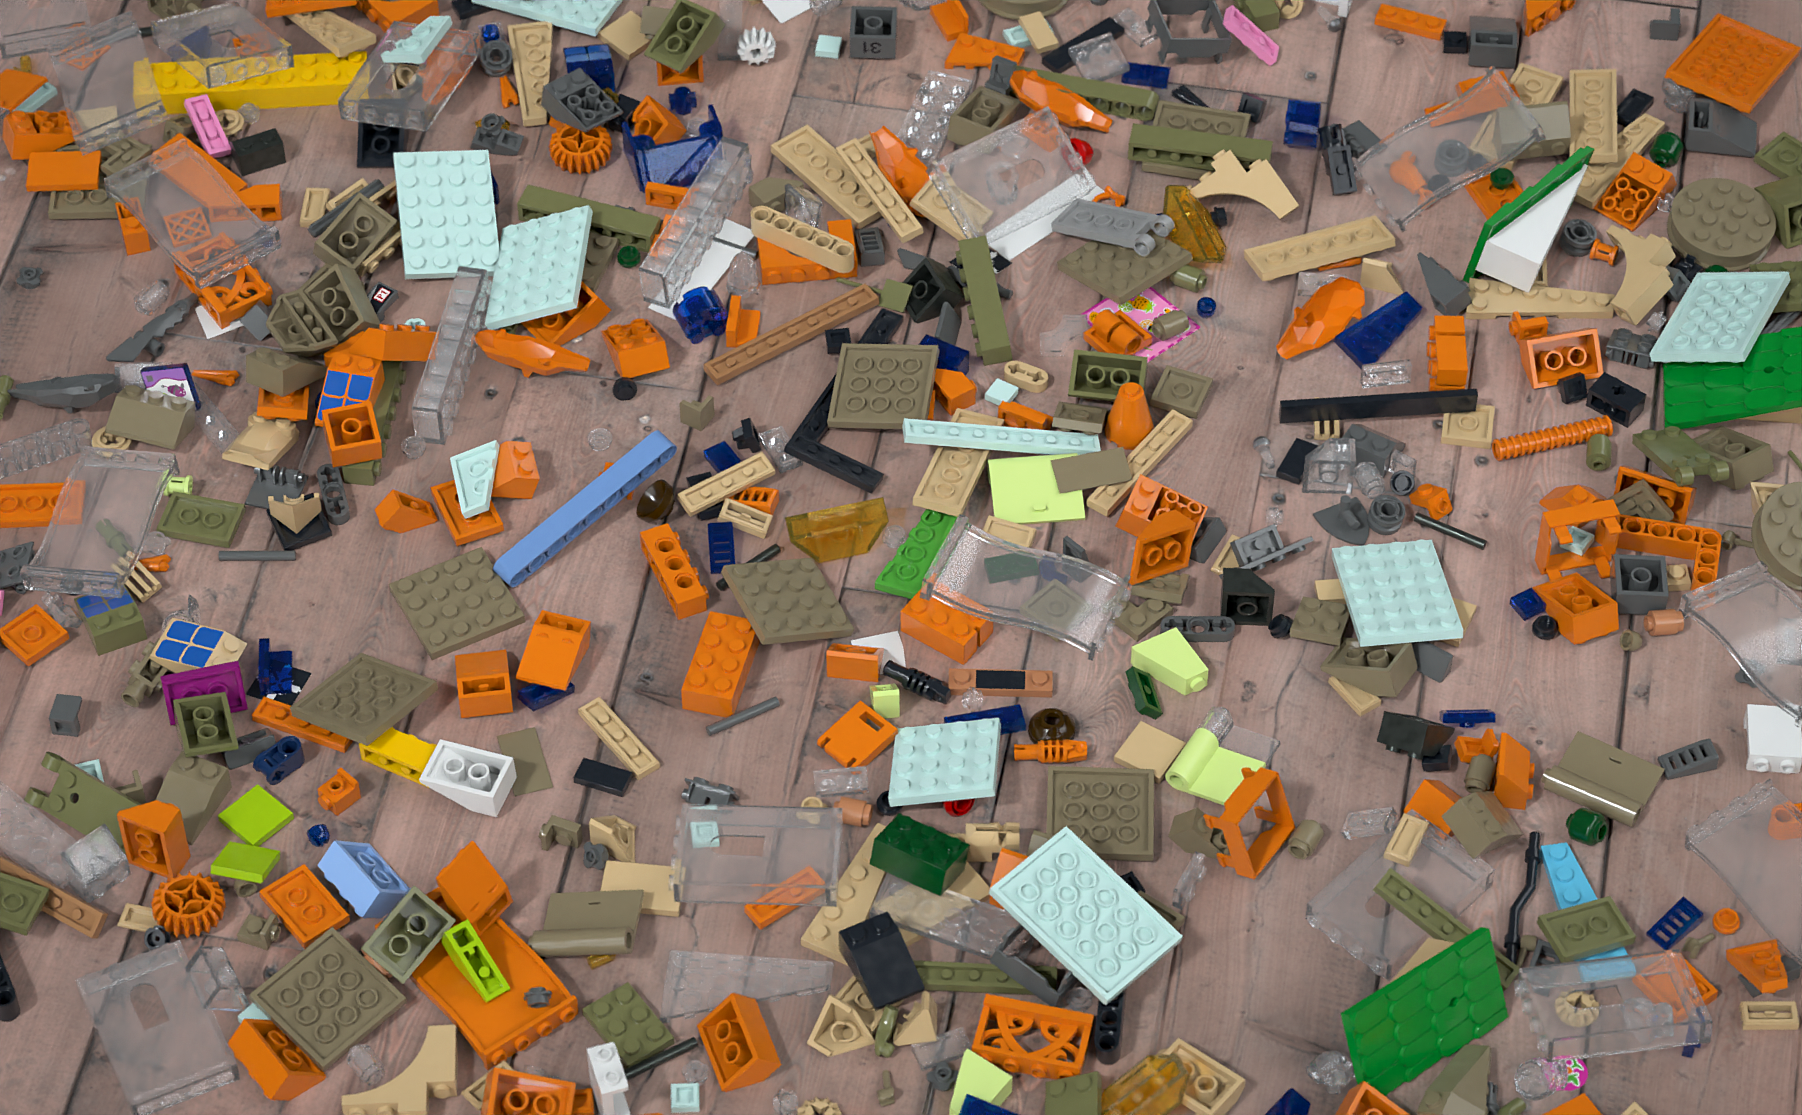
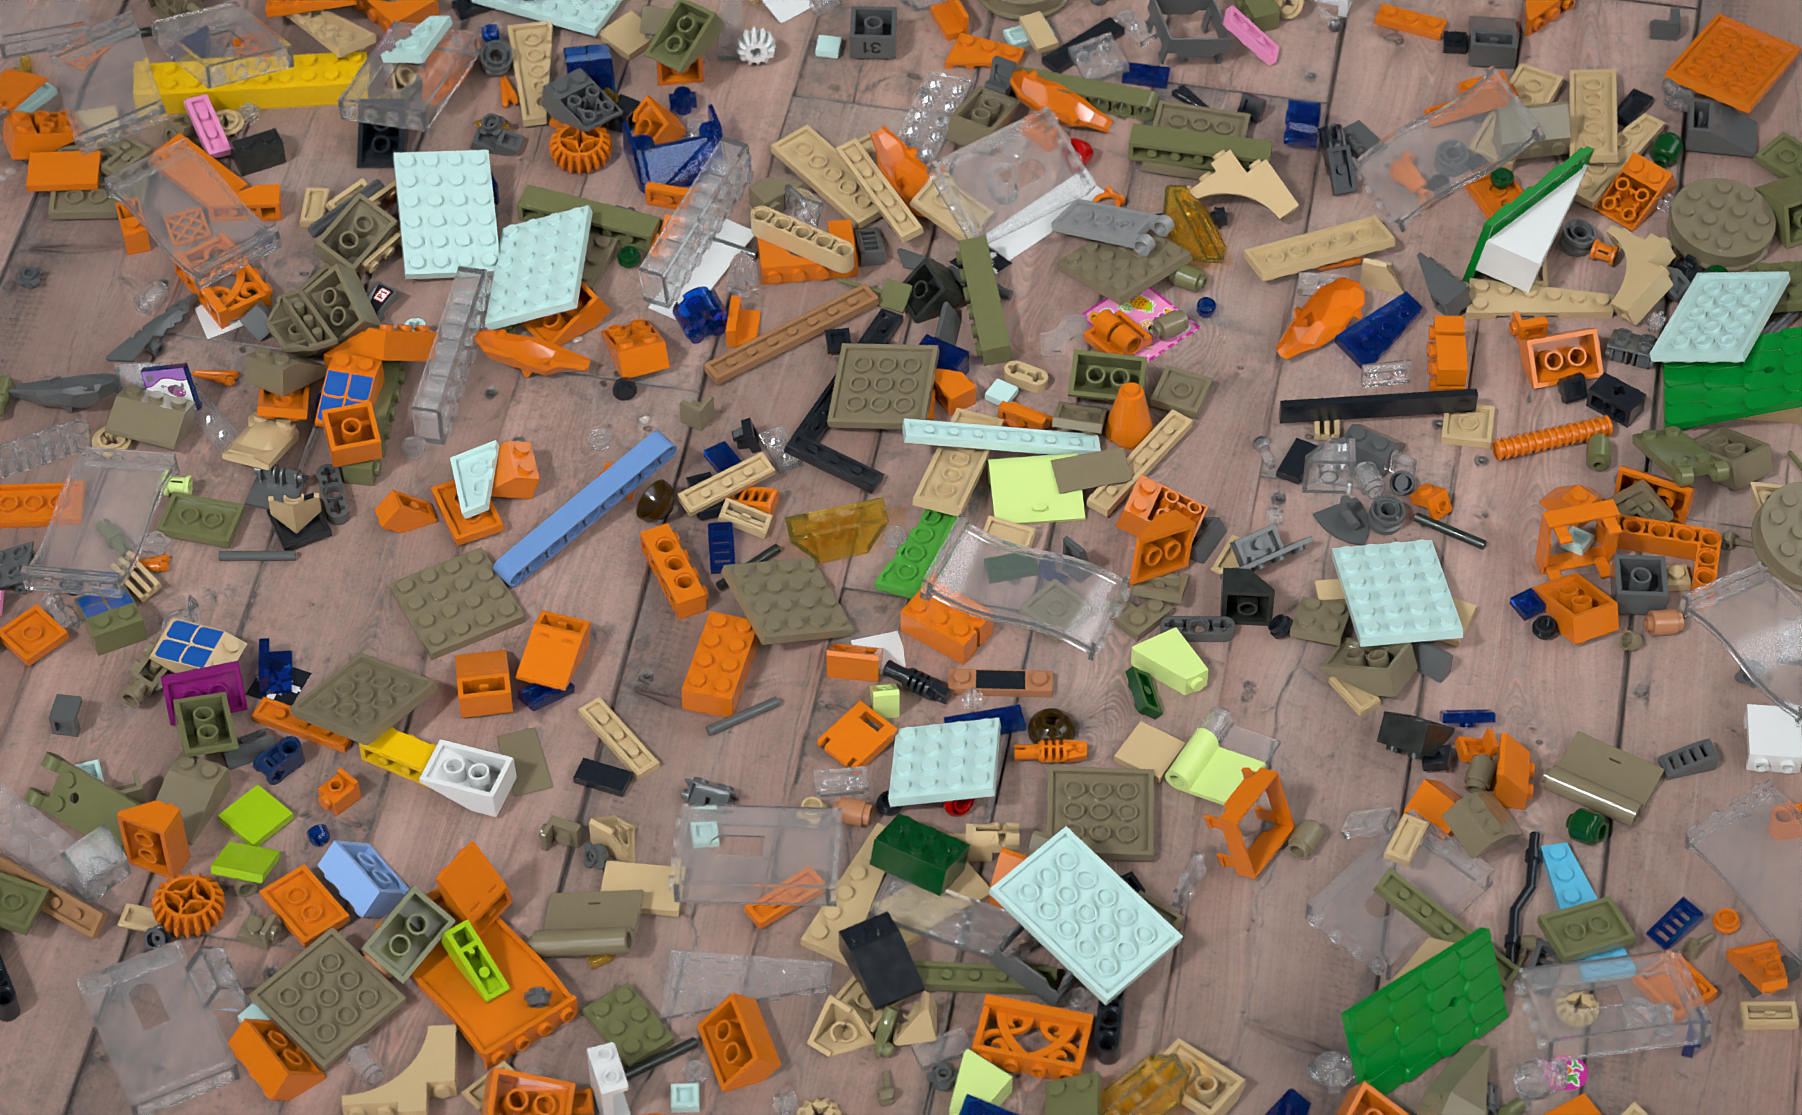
(1193, 835): dark tan slope -> none

